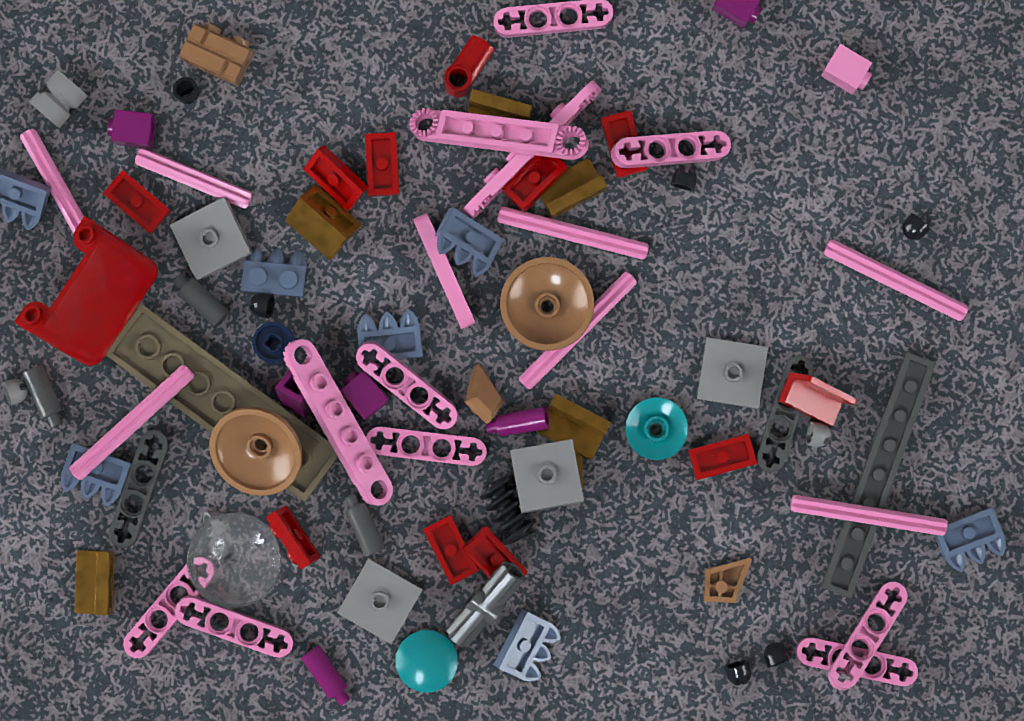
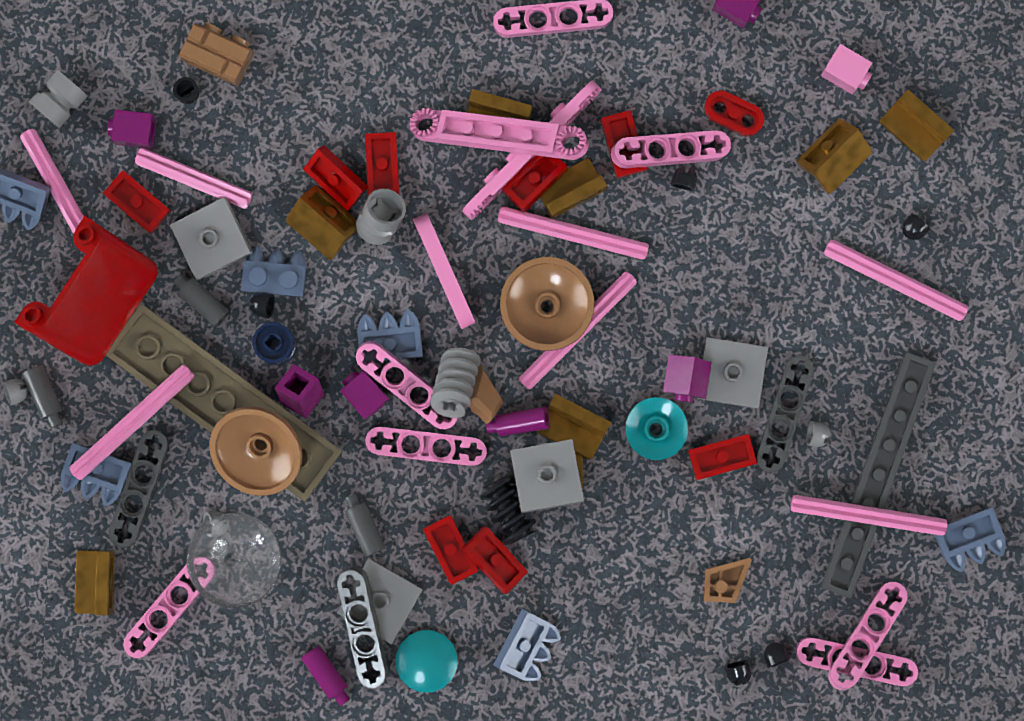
(232, 631): bright pink beam -> none
(288, 530): red plate -> none
(338, 422): bright pink plate -> none
(359, 627): none -> beam
(380, 216): none -> light grey wheel
(455, 382): none -> light grey piece
(468, 64): red piece -> none
(468, 239): sand blue plate -> none
(485, 604): dark grey piece -> none
(687, 378): none -> magenta brick
(734, 112): none -> red plate
(814, 397): panel -> none
(835, 155): none -> pearl gold panel
(916, 125): none -> pearl gold panel

